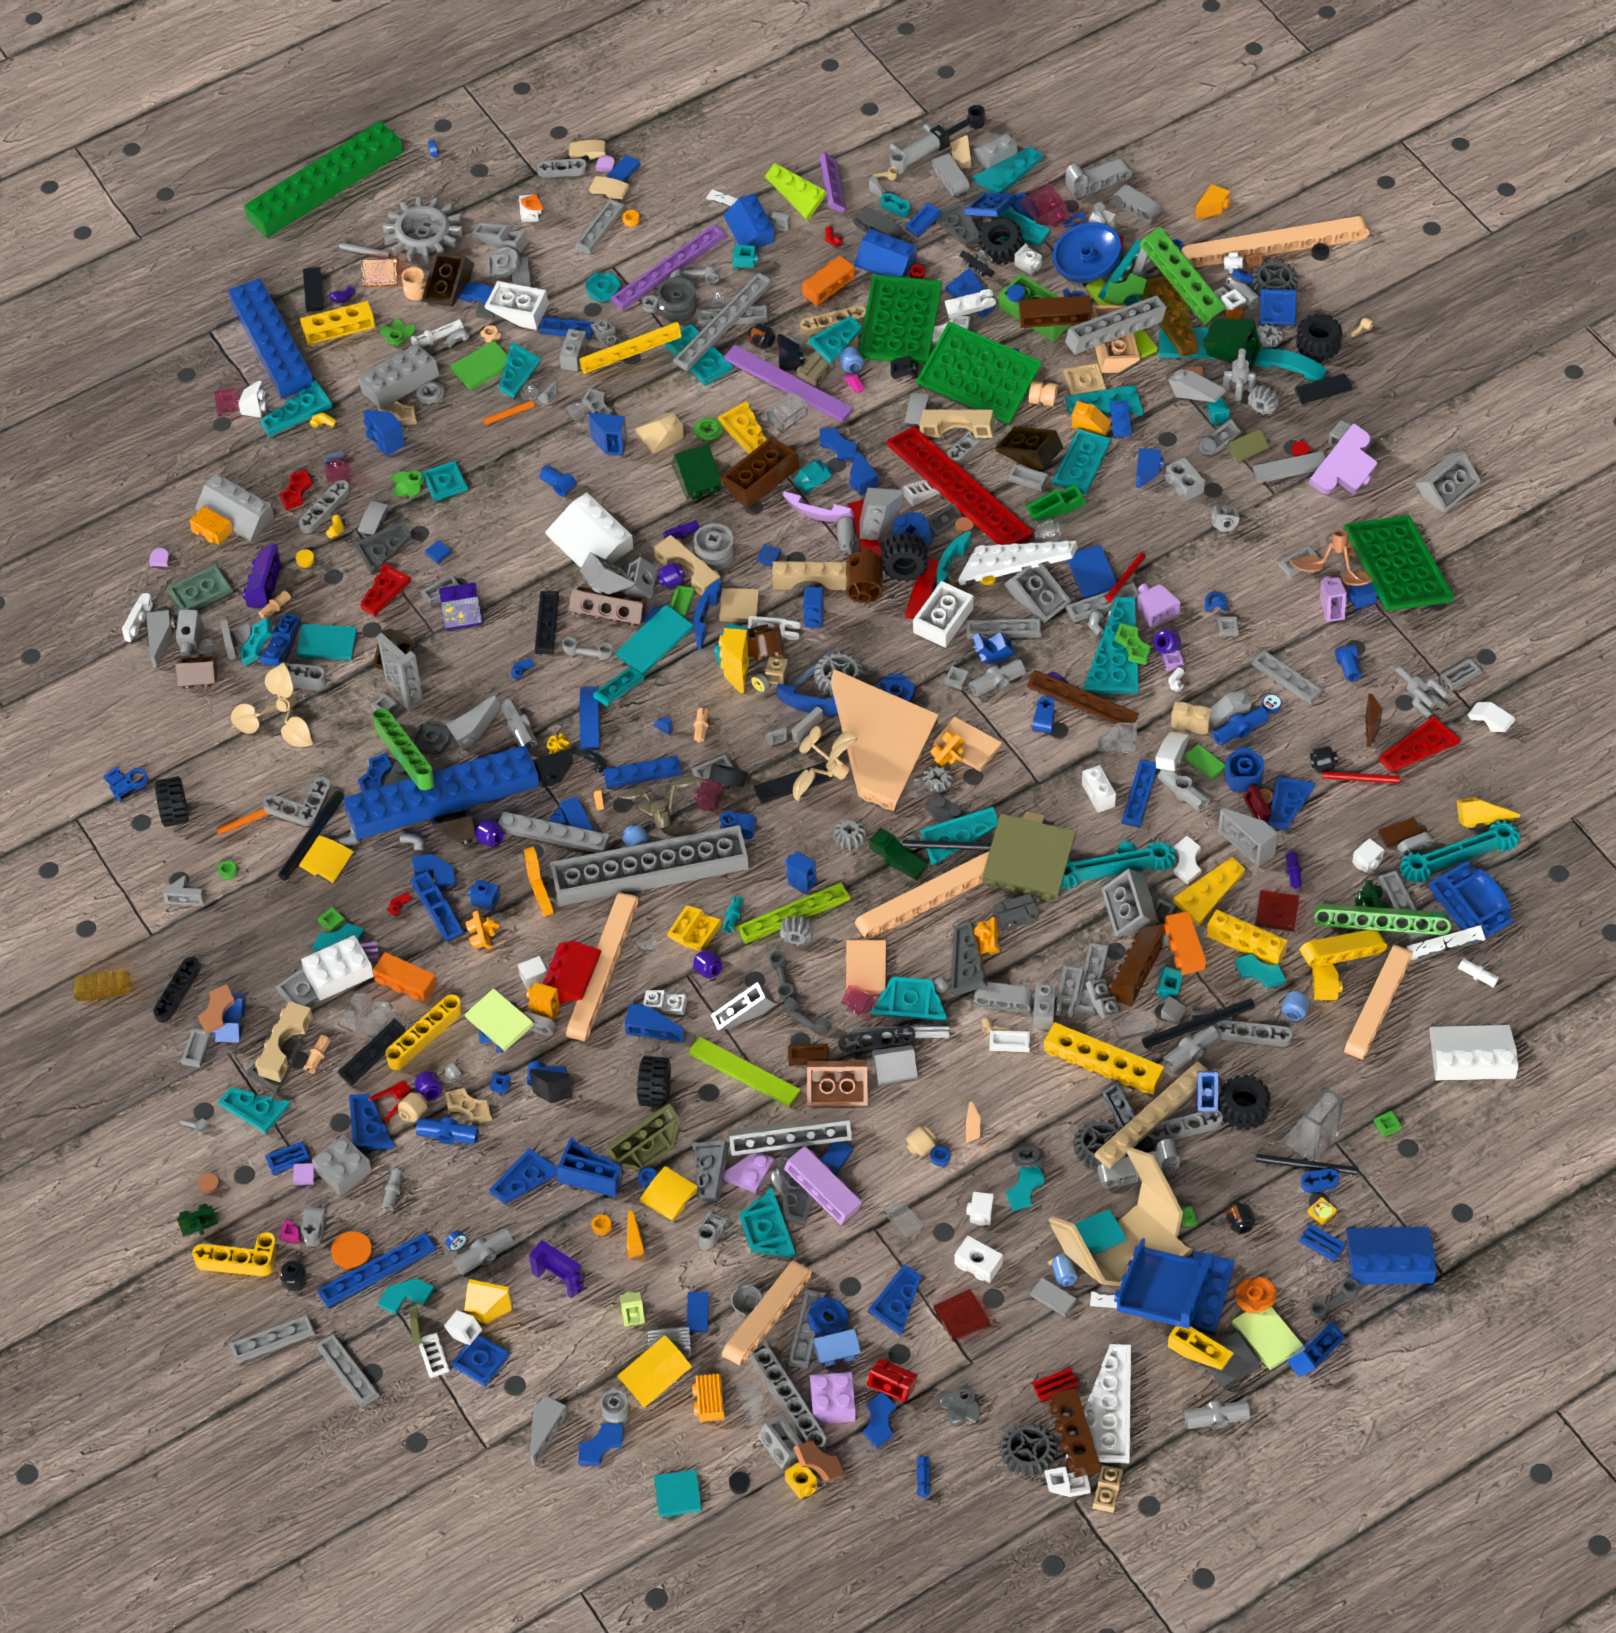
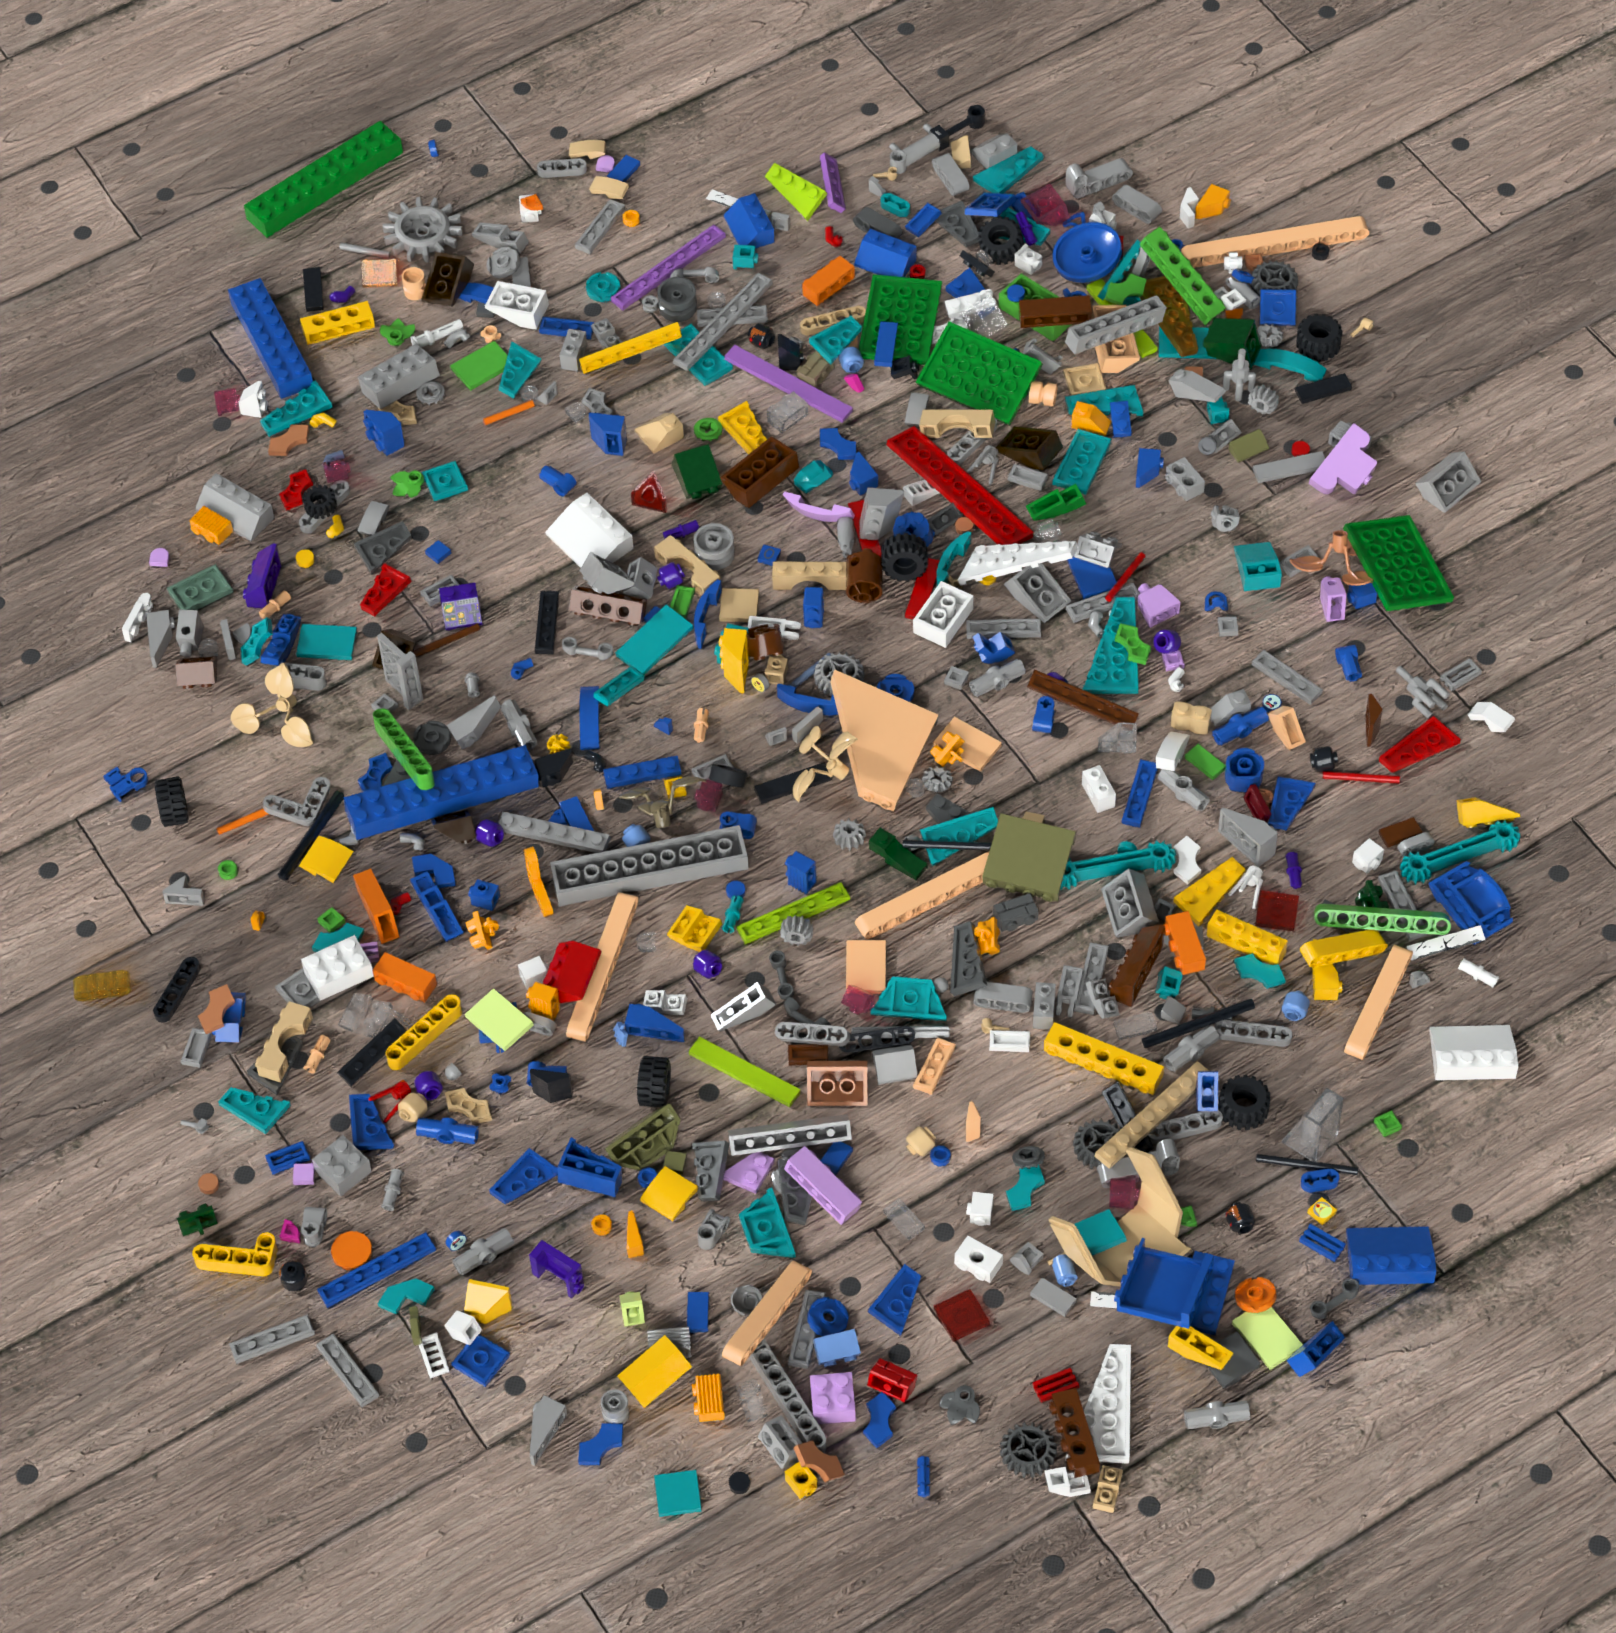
(257, 920): none -> light orange tile
(283, 444): none -> nougat tile
(319, 509): none -> black tyre
(376, 906): none -> orange slope
(446, 640): none -> reddish brown bar
(472, 684): none -> light grey pin
(620, 1034): none -> medium blue piece
(649, 494): none -> clear red slope
(675, 1161): none -> olive tile
(679, 792): none -> yellow tile
(735, 888): none -> blue tile
(813, 1030): none -> light grey beam
(886, 344): none -> blue tile
(934, 1066): none -> light nougat tile
(984, 317): none -> clear slope
(987, 456): none -> light grey plant
(1026, 228): none -> dark purple axle
(1027, 1258): none -> light grey tile
(1050, 363): none -> light grey hinge
(1096, 548): none -> light grey bracket
(1123, 1193): none -> clear pink brick
(1188, 208): none -> white slope
(1251, 878): none -> white plant
(1258, 566): none -> teal slope
(1286, 726): none -> light nougat slope
(1418, 979): none -> light grey tile

